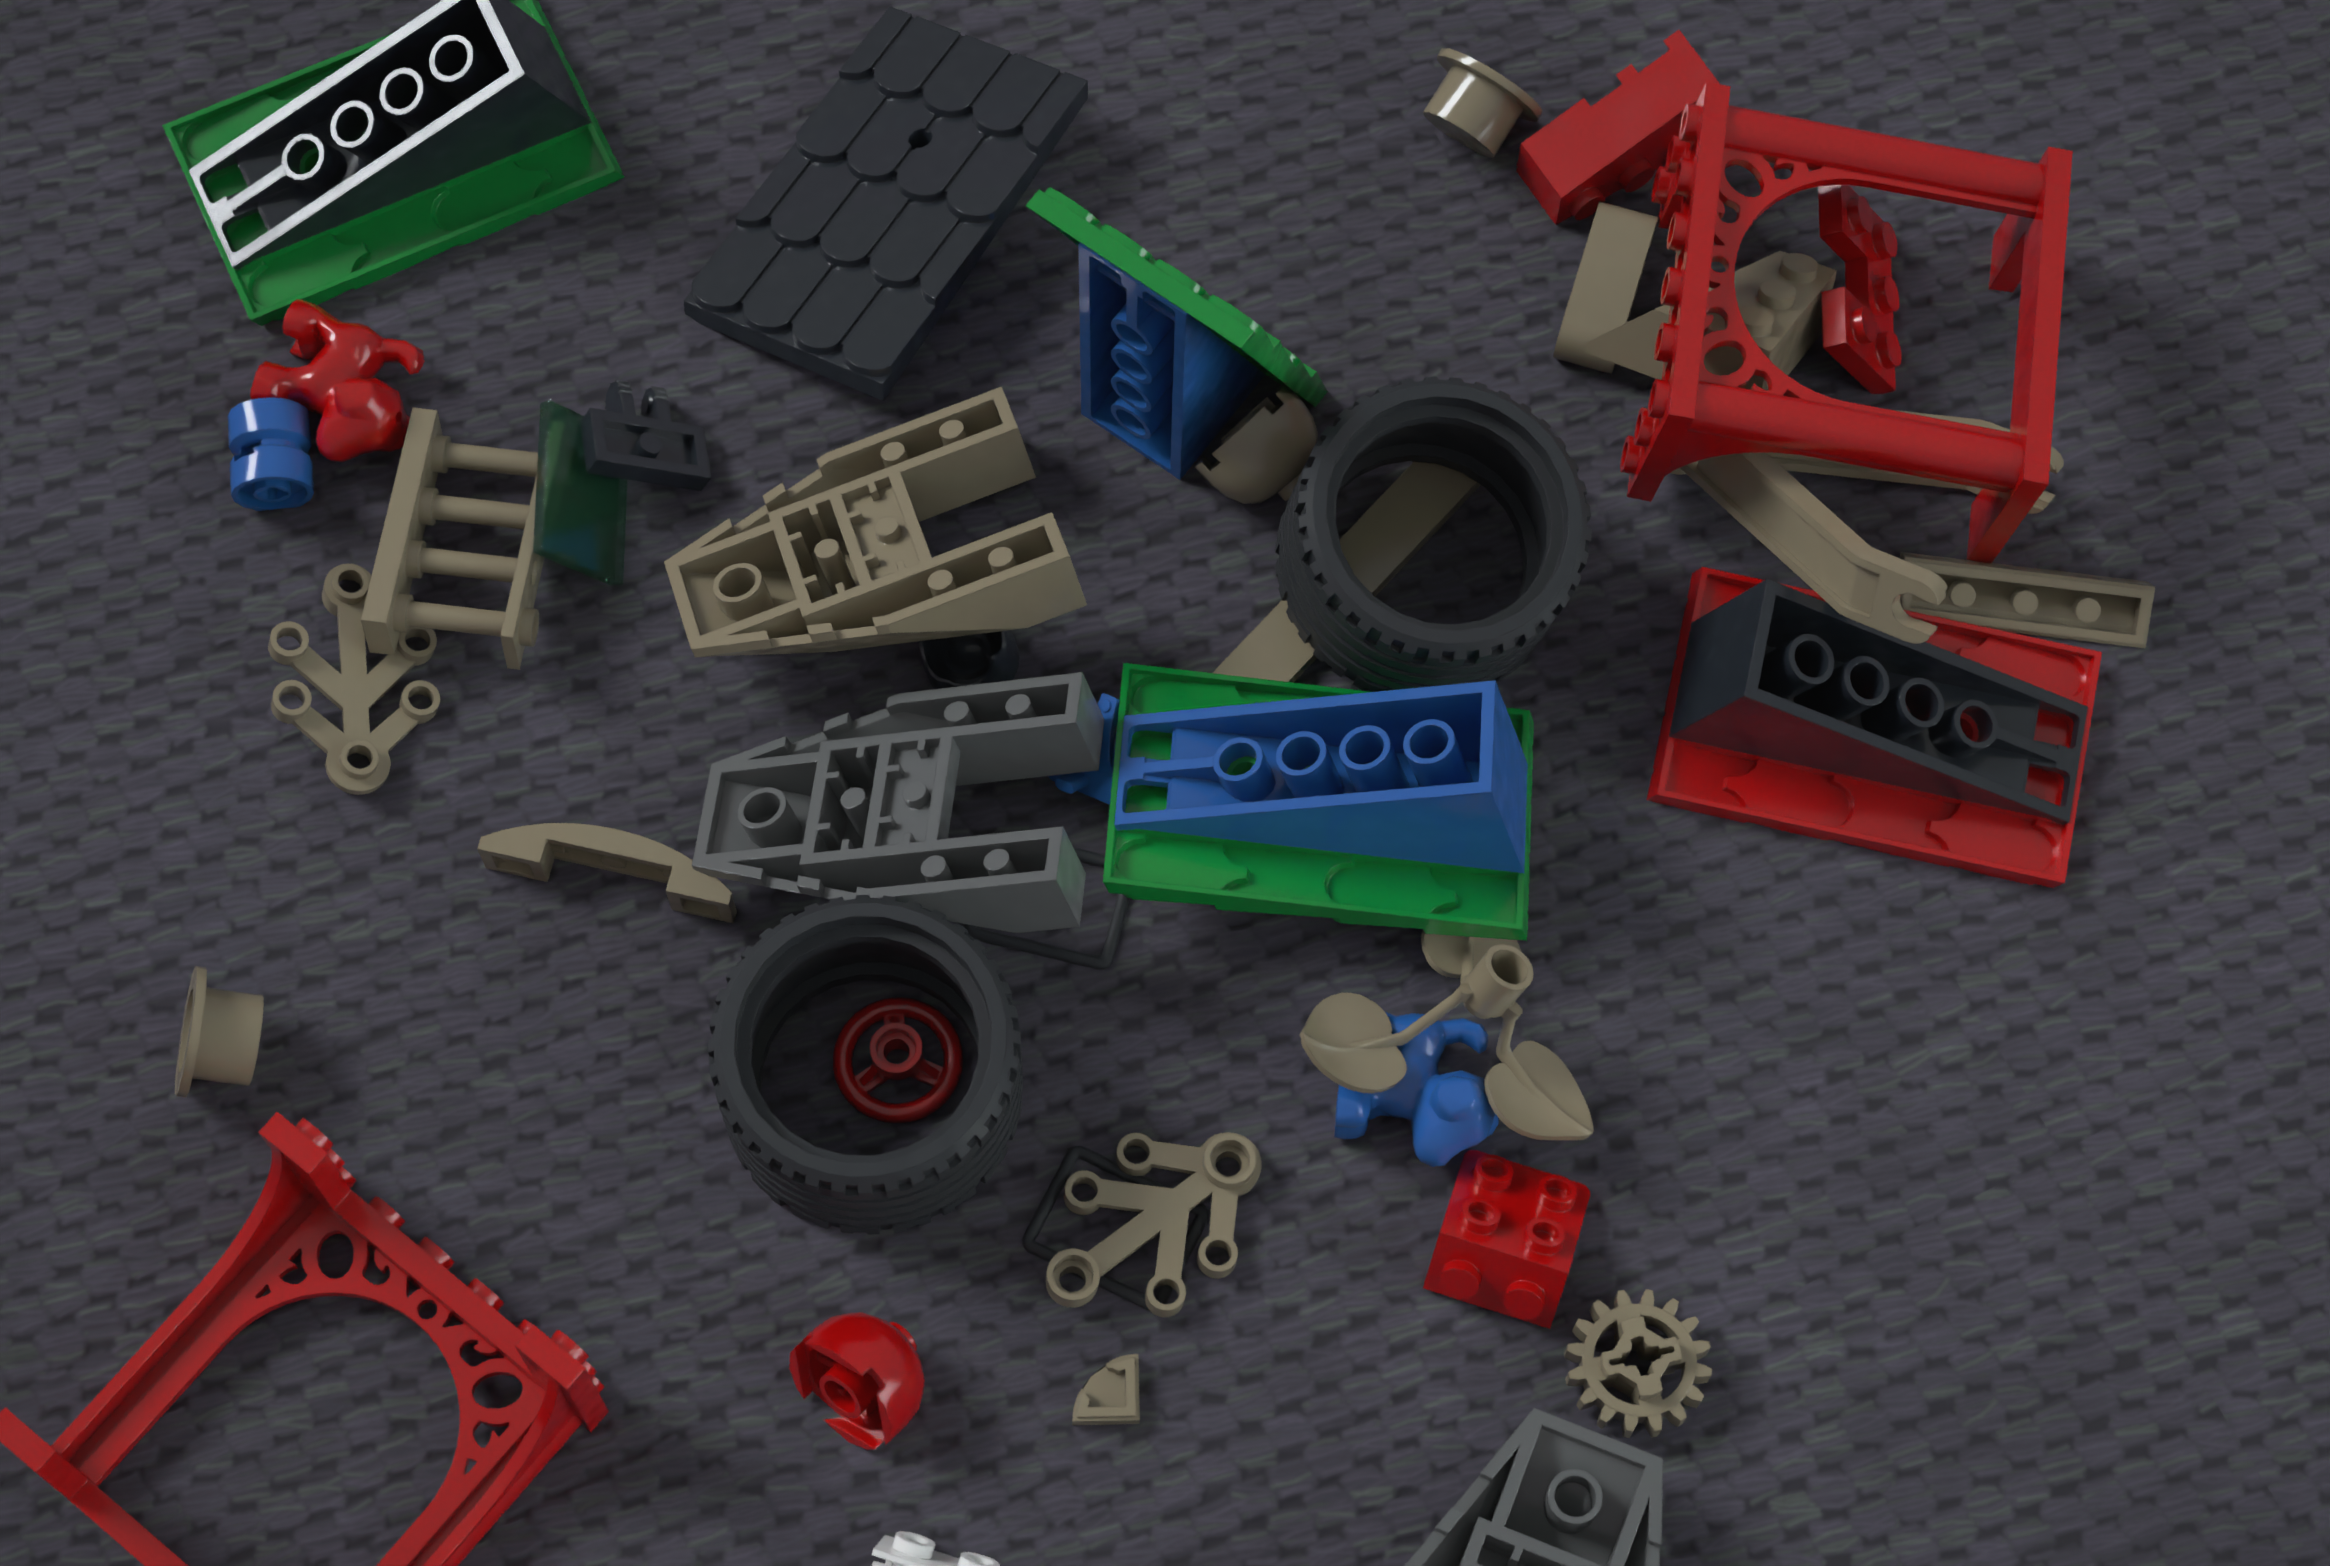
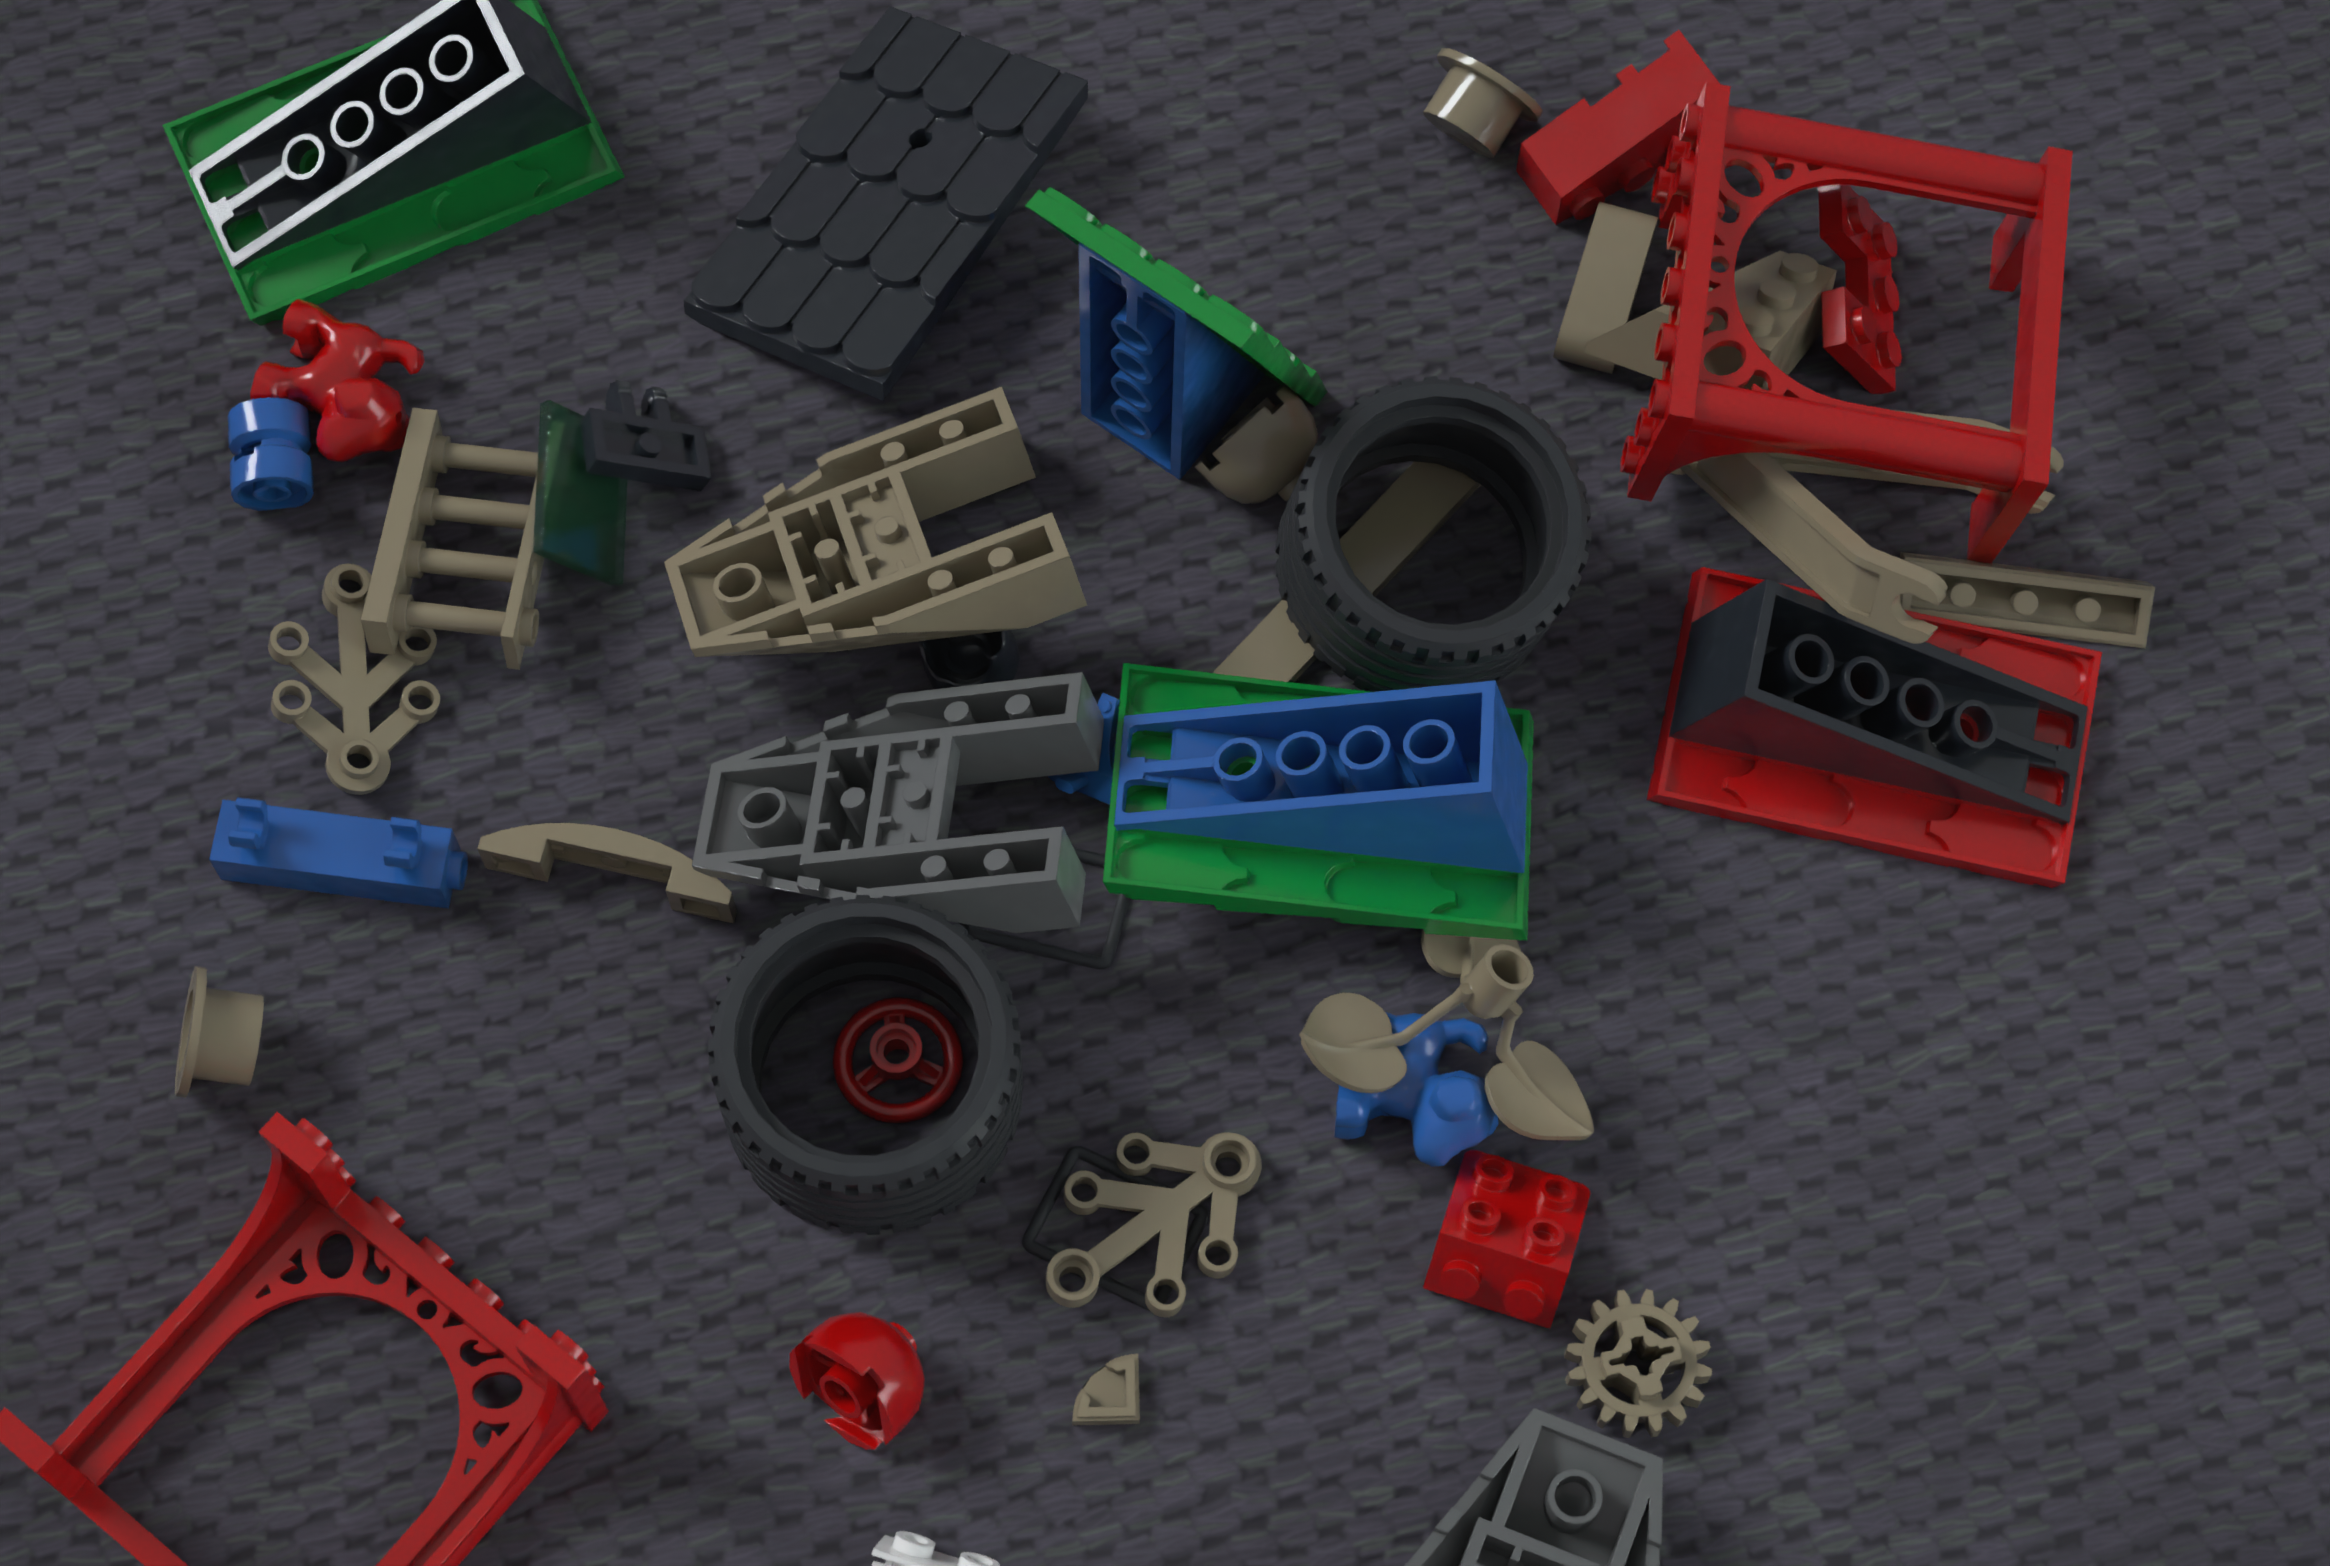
(337, 853): none -> blue brick

